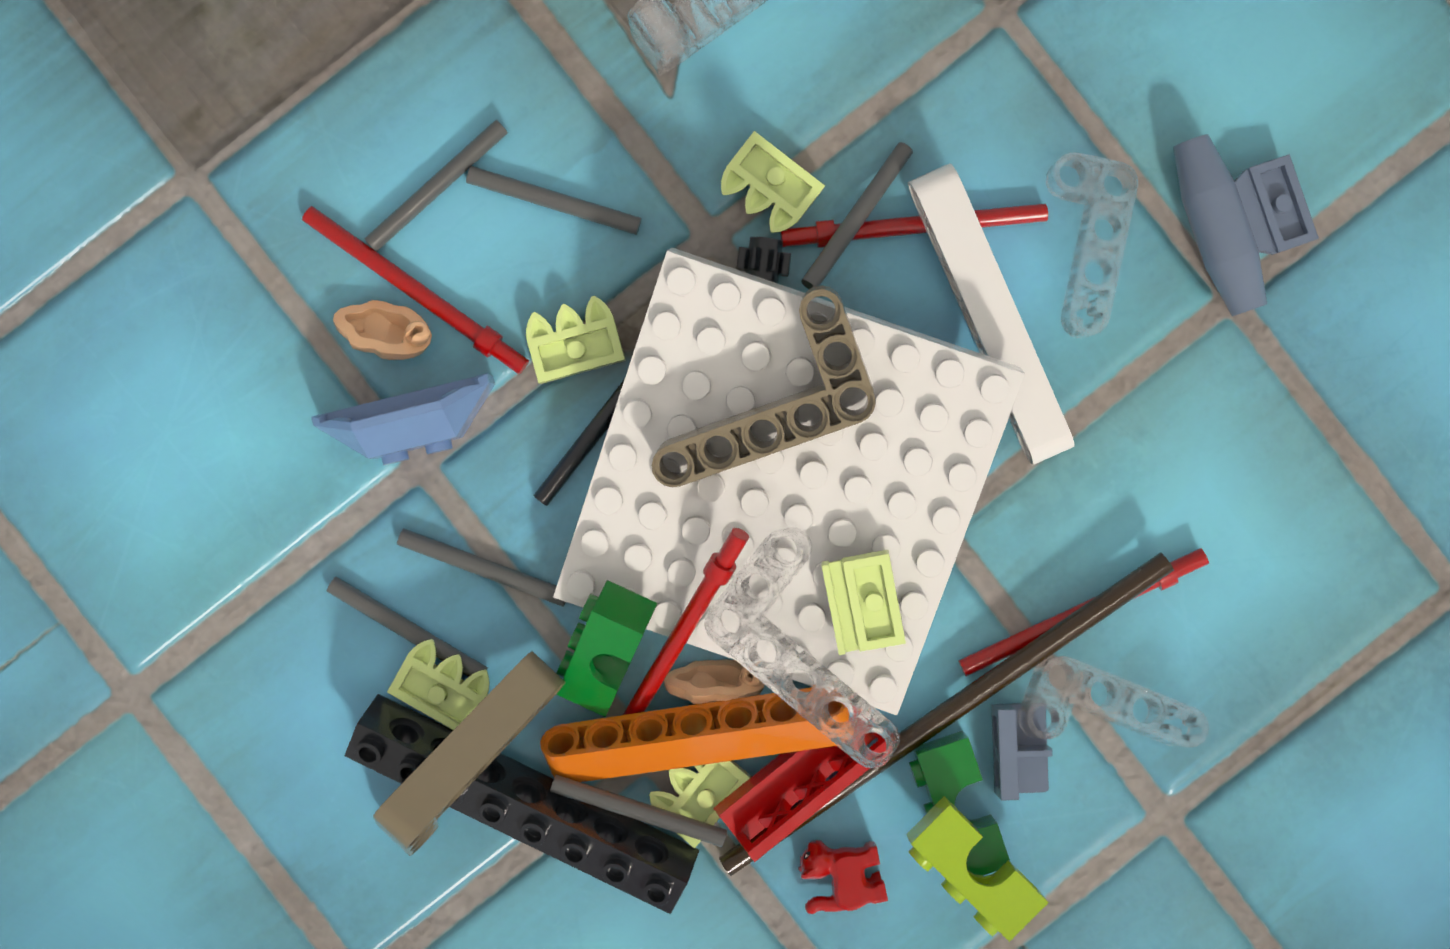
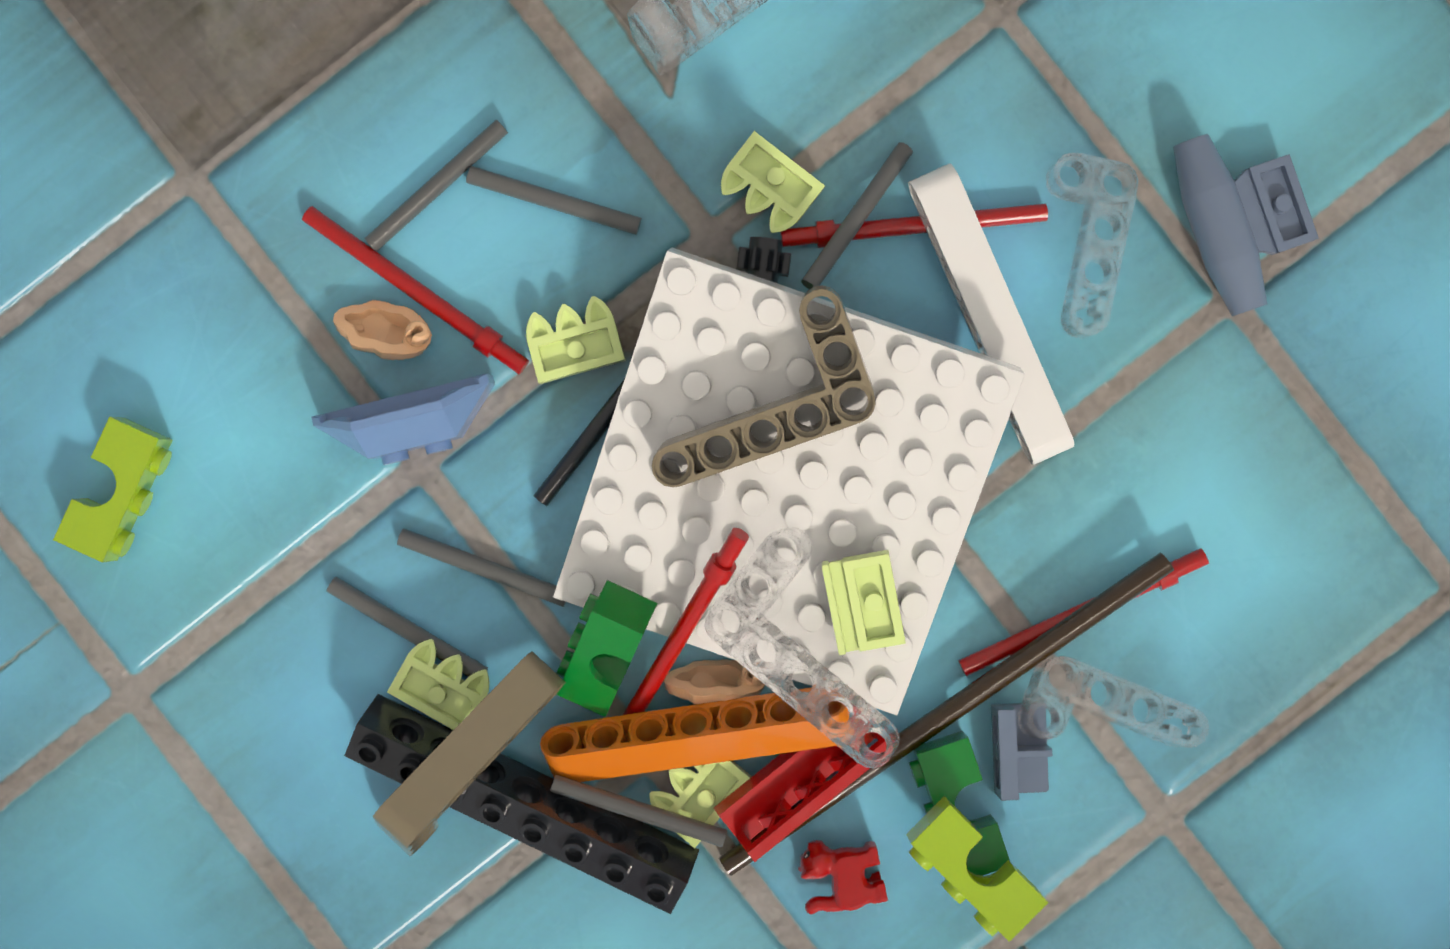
(135, 459): none -> lime arch

